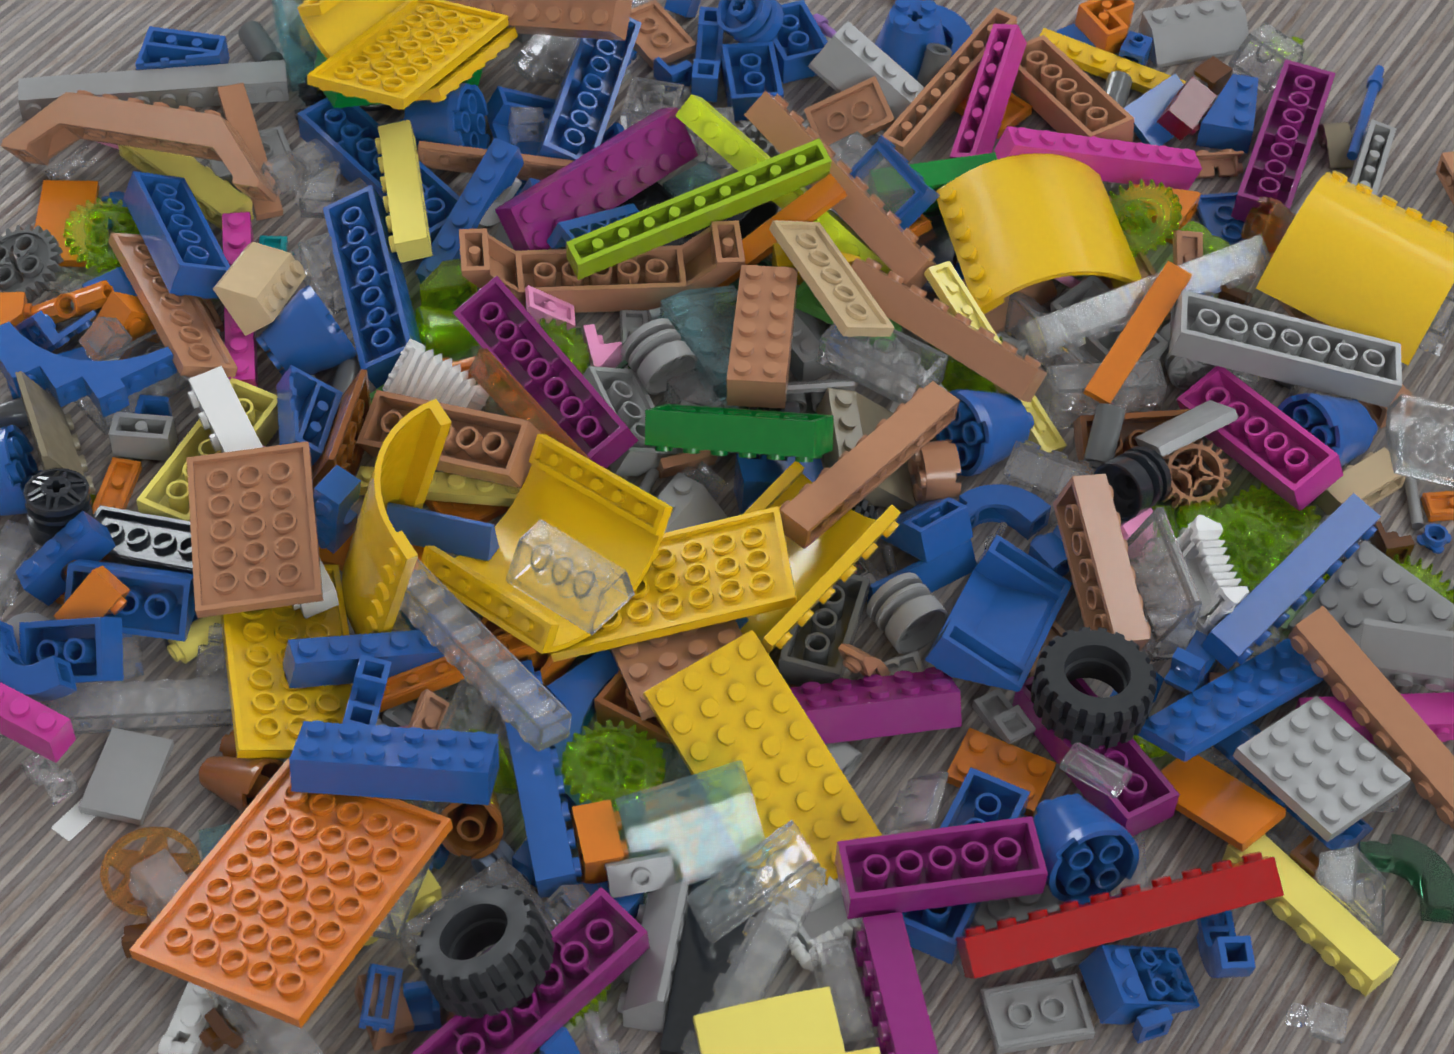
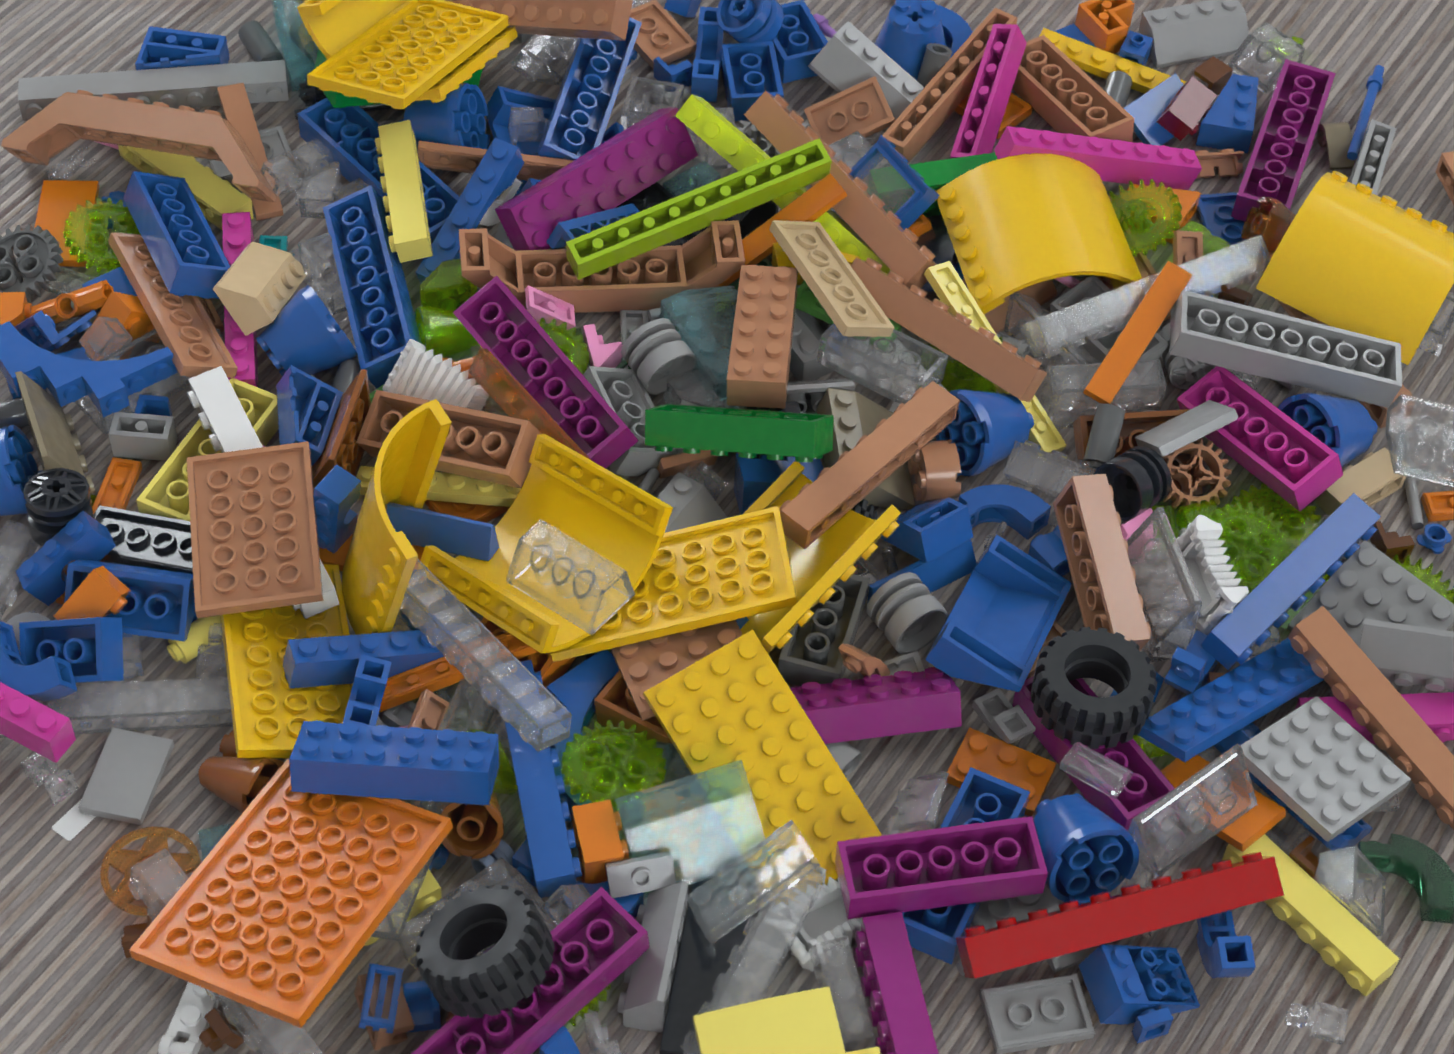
(1193, 812): none -> clear slope

